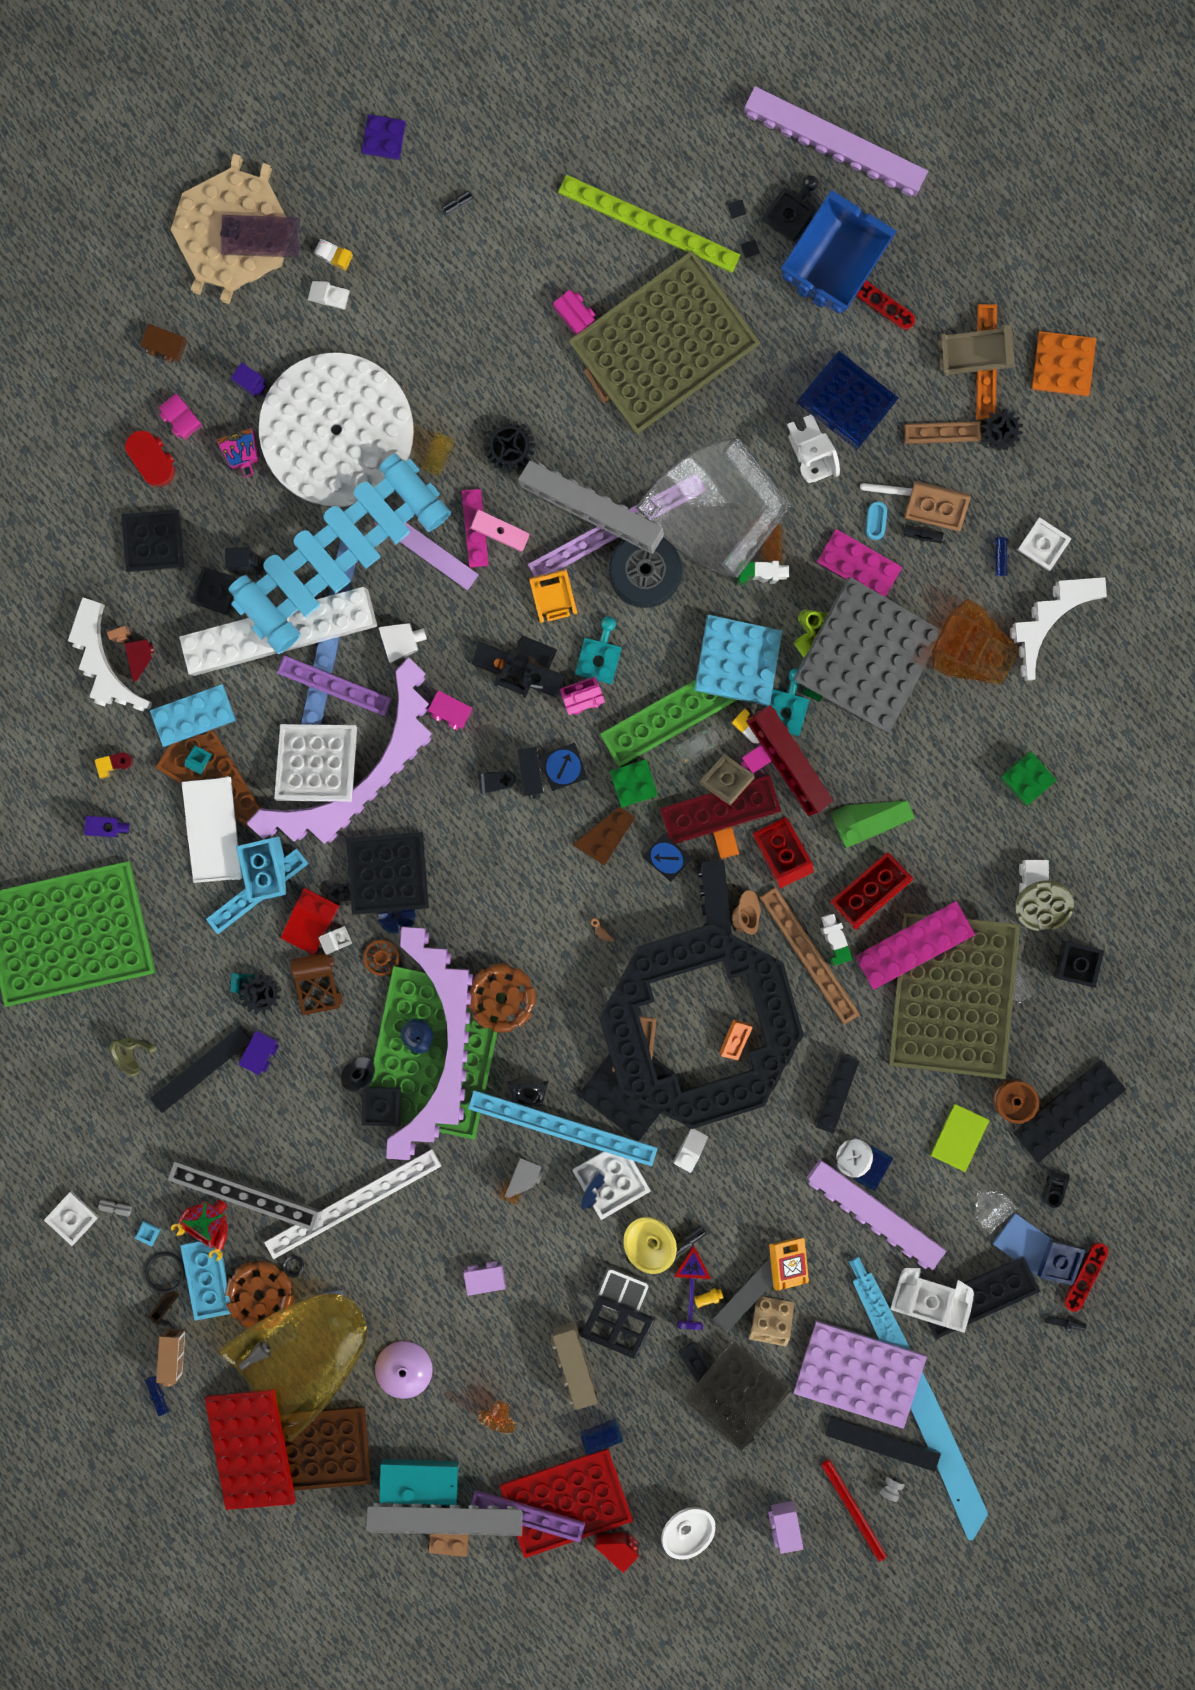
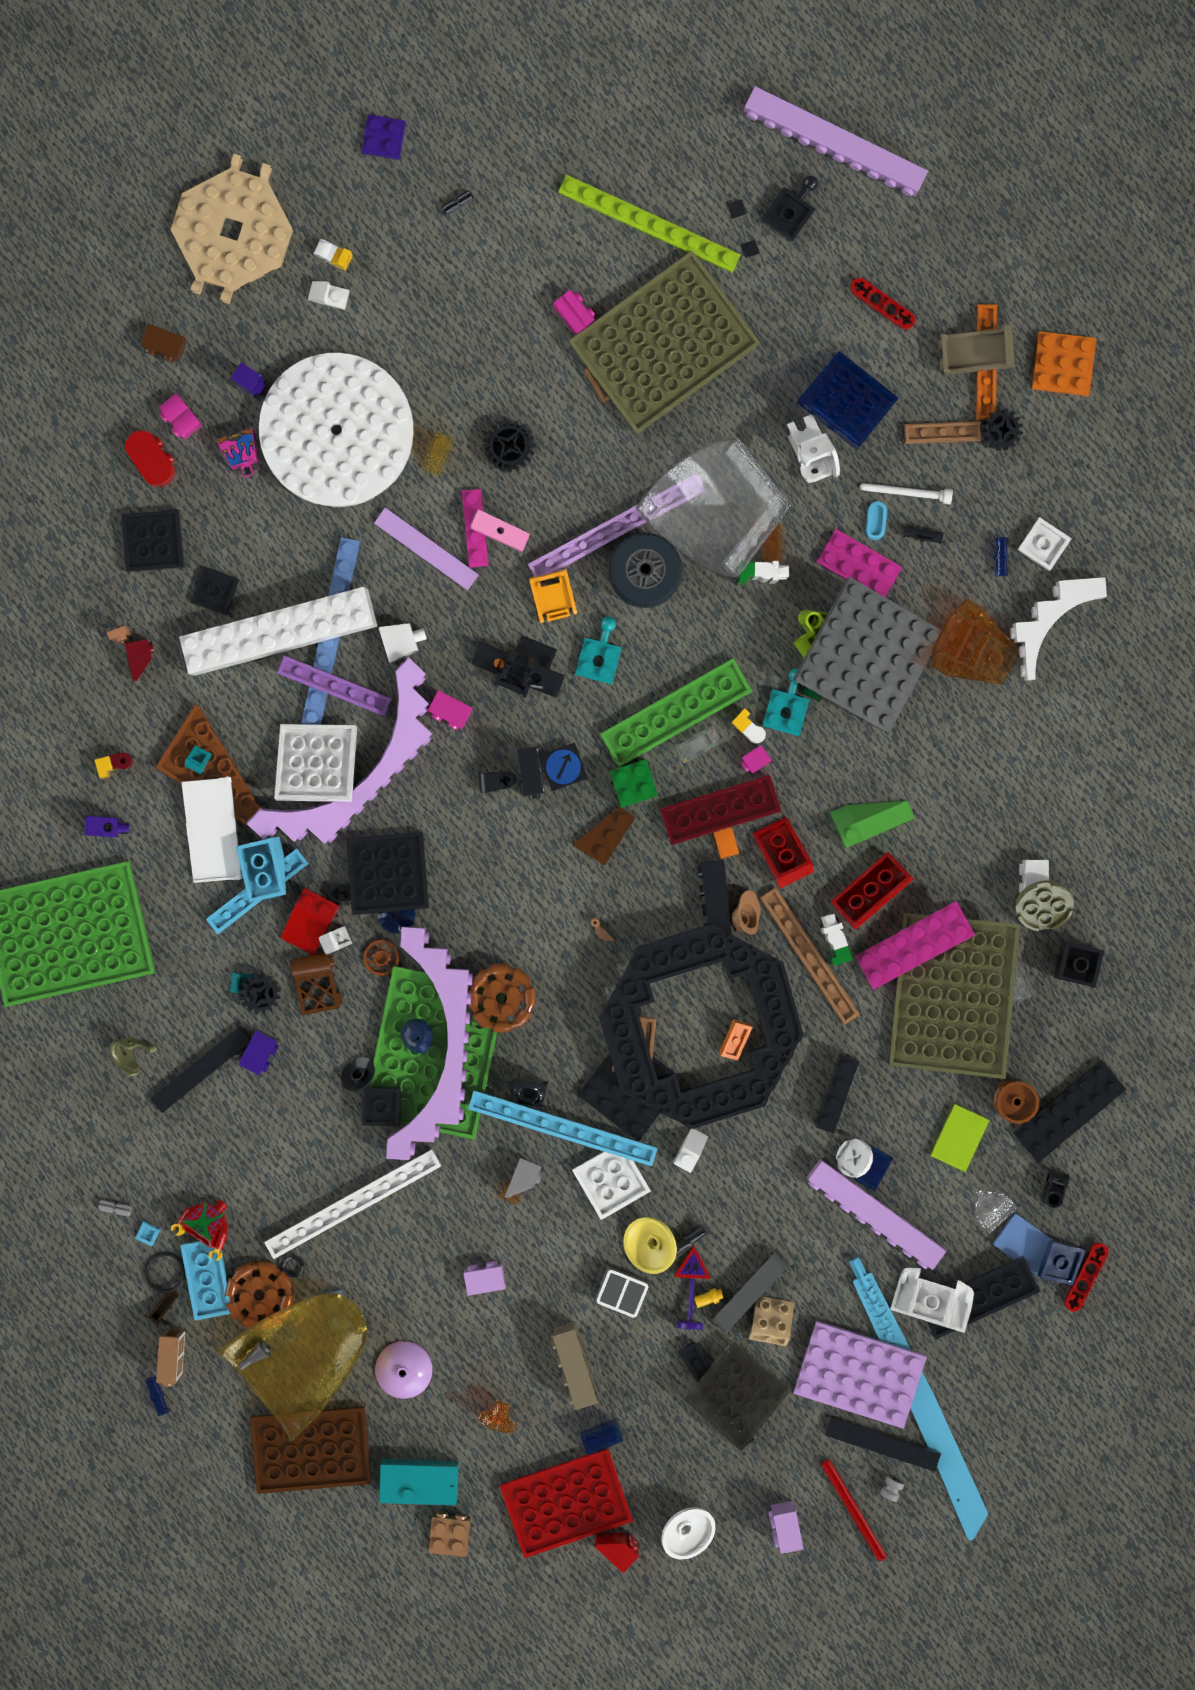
(71, 1218): white plate -> none
(87, 633): white arch -> none
(193, 715): medium azure plate -> none
(243, 561): black brick -> none
(245, 1195): light grey brick -> none
(250, 1449): red plate -> none
(260, 236): clear purple tile -> none
(272, 620): medium azure fence -> none
(444, 1520): light grey brick -> none
(534, 1517): medium lavender tile -> none
(582, 696): dark pink brick -> none
(589, 1196): dark blue slope -> none
(591, 507): light grey brick -> none
(617, 1327): black window -> none
(667, 857): piece -> none
(727, 779): dark tan plate -> none
(738, 660): medium azure plate -> none
(789, 760): dark red brick -> none
(789, 1268): light orange container -> none
(836, 253): blue cylinder -> none
(937, 506): medium nougat tile -> none
(1027, 778): green brick -> none
(1069, 1323): black piece -> none

